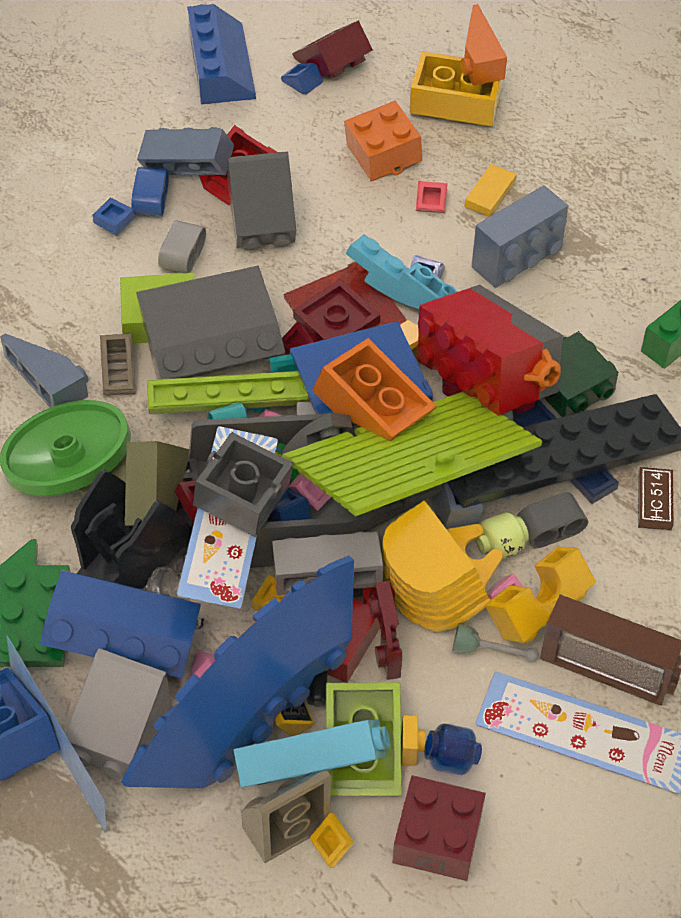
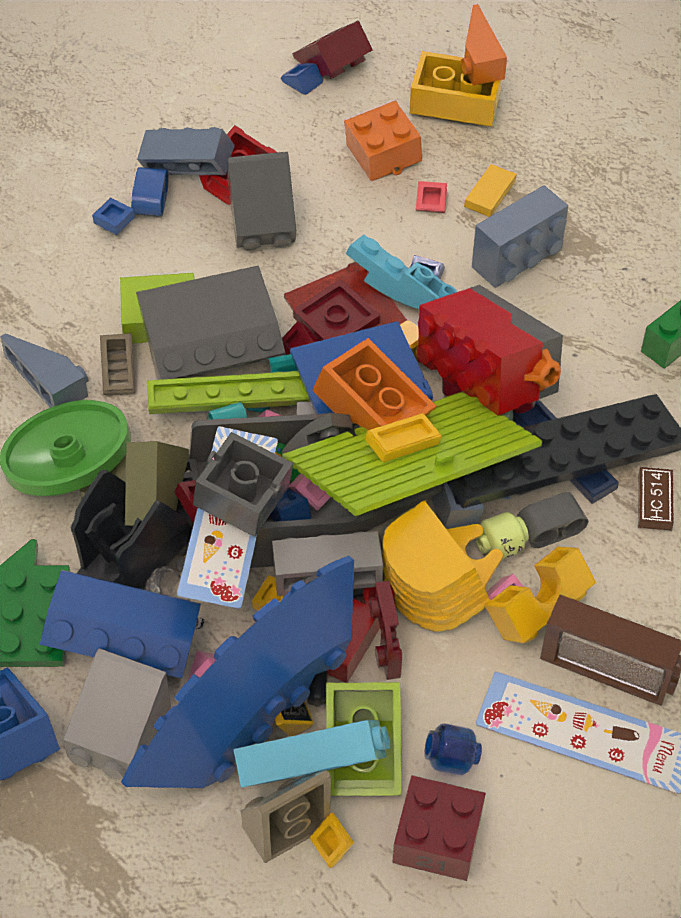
(66, 749): light blue sticker -> none
(182, 247): light grey beam -> none
(219, 55): blue slope -> none
(403, 437): none -> yellow tile
(411, 740): yellow plate -> none
(468, 639): hinge -> none
(583, 377): dark green brick -> none

